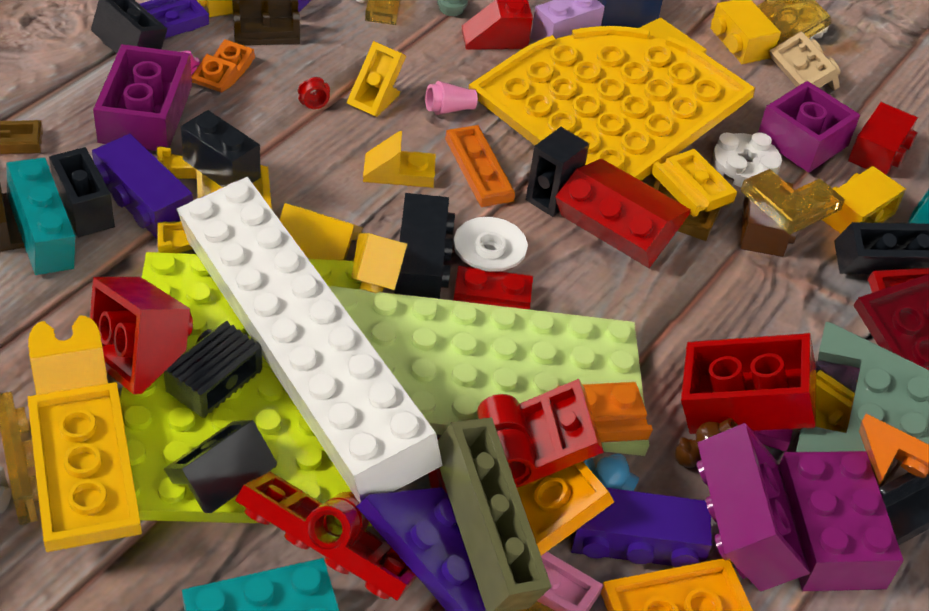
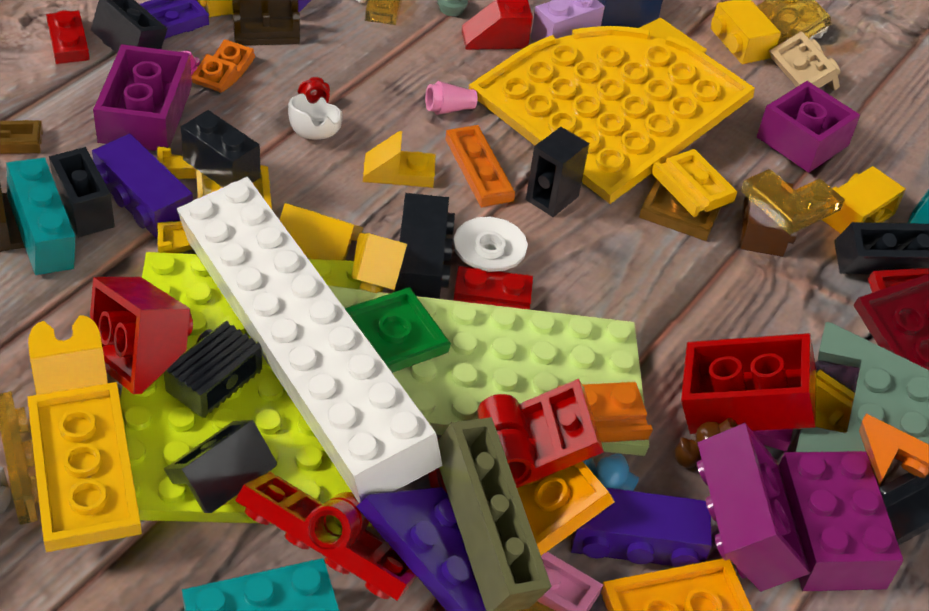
(67, 37): none -> red plate
(314, 120): none -> white hair
(375, 82): yellow slope -> none
(400, 329): none -> green tile
(621, 210): red slope -> none
(733, 150): white plate -> none
(884, 139): red brick -> none

